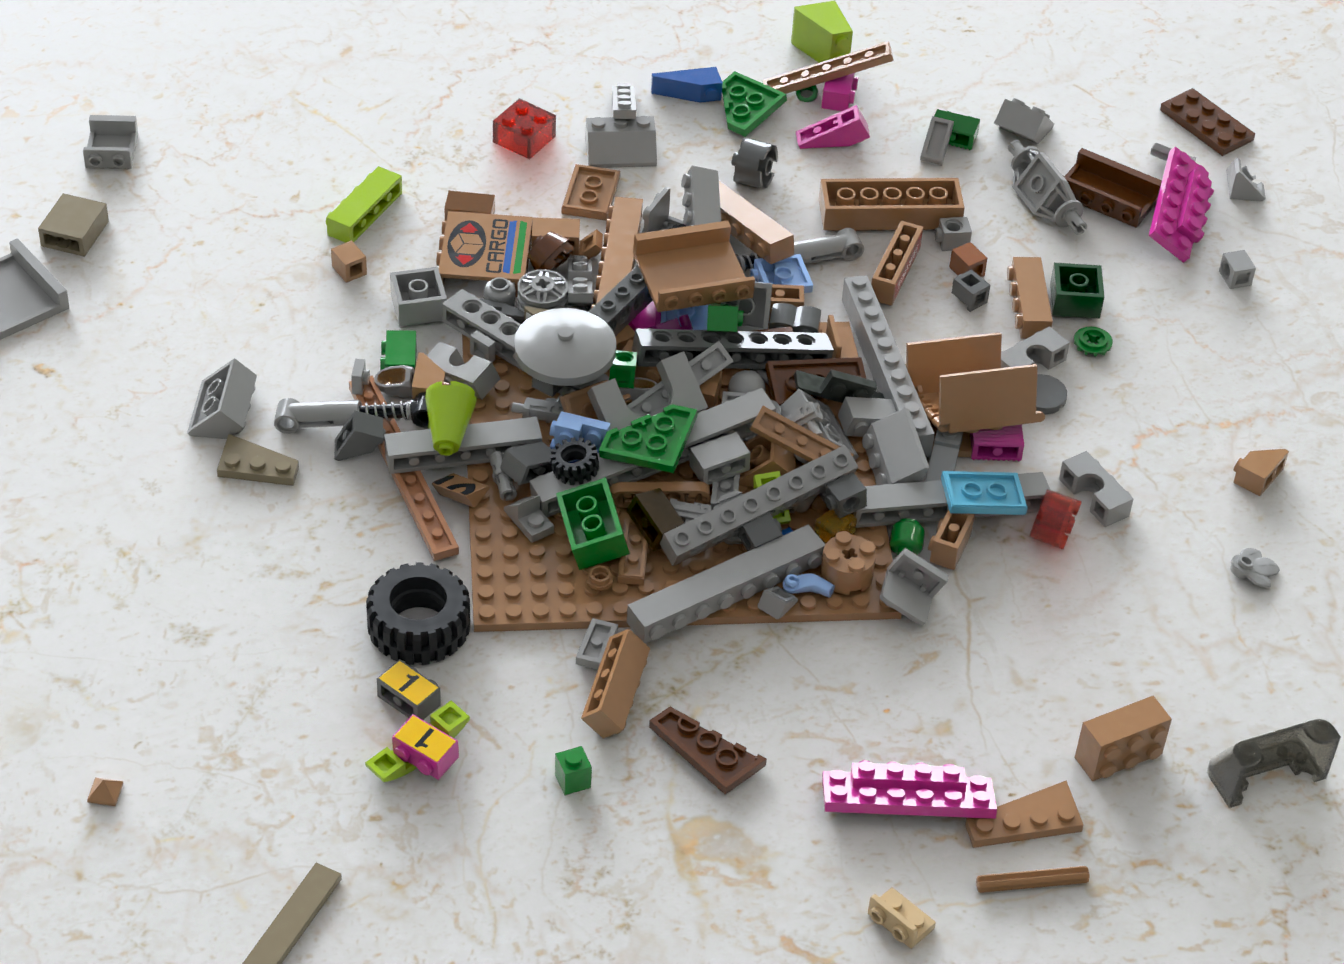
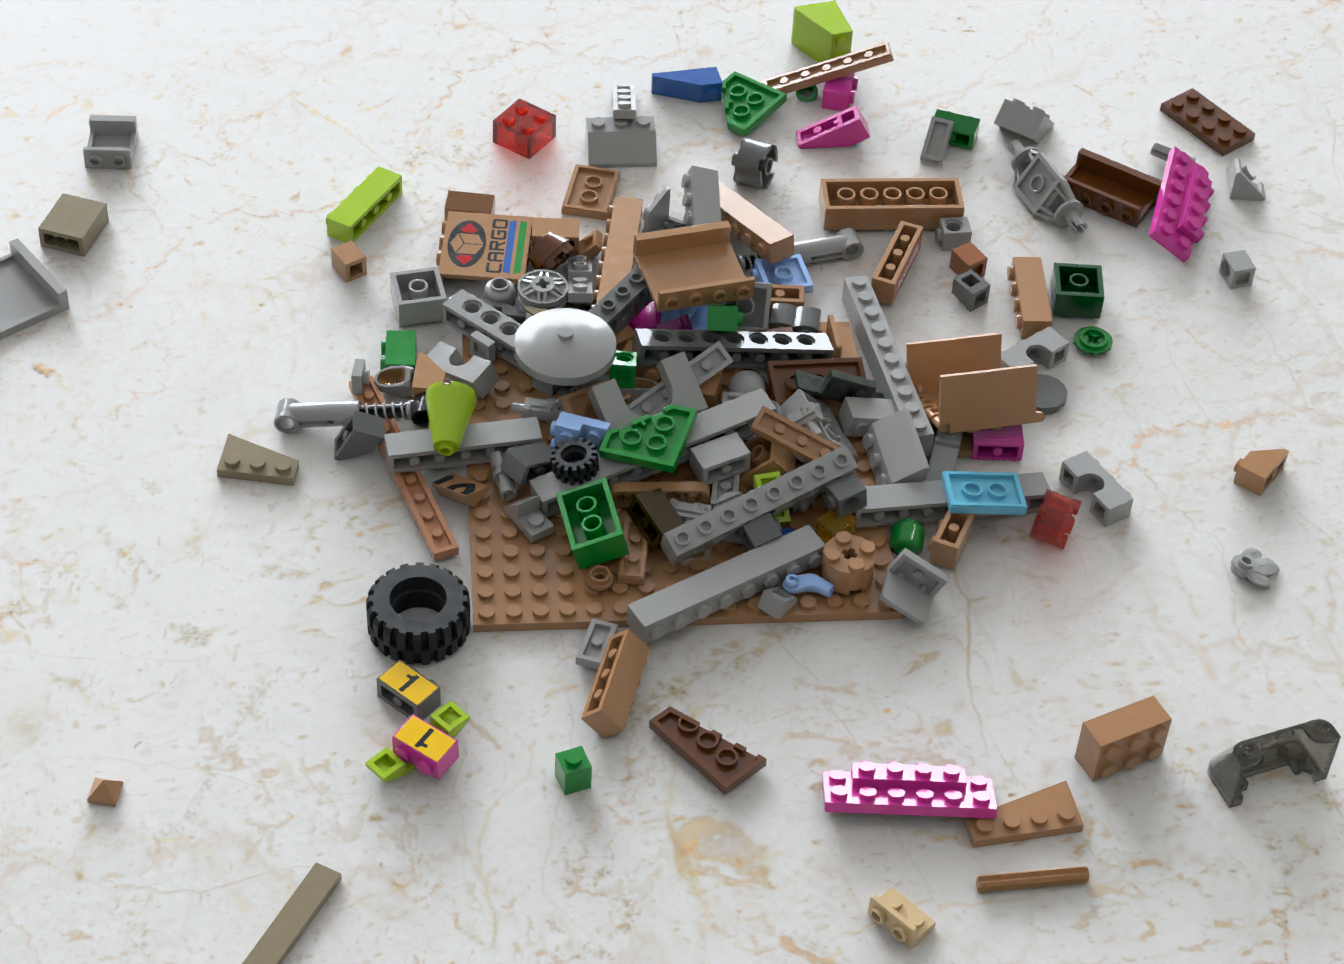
(223, 402): light grey slope -> none

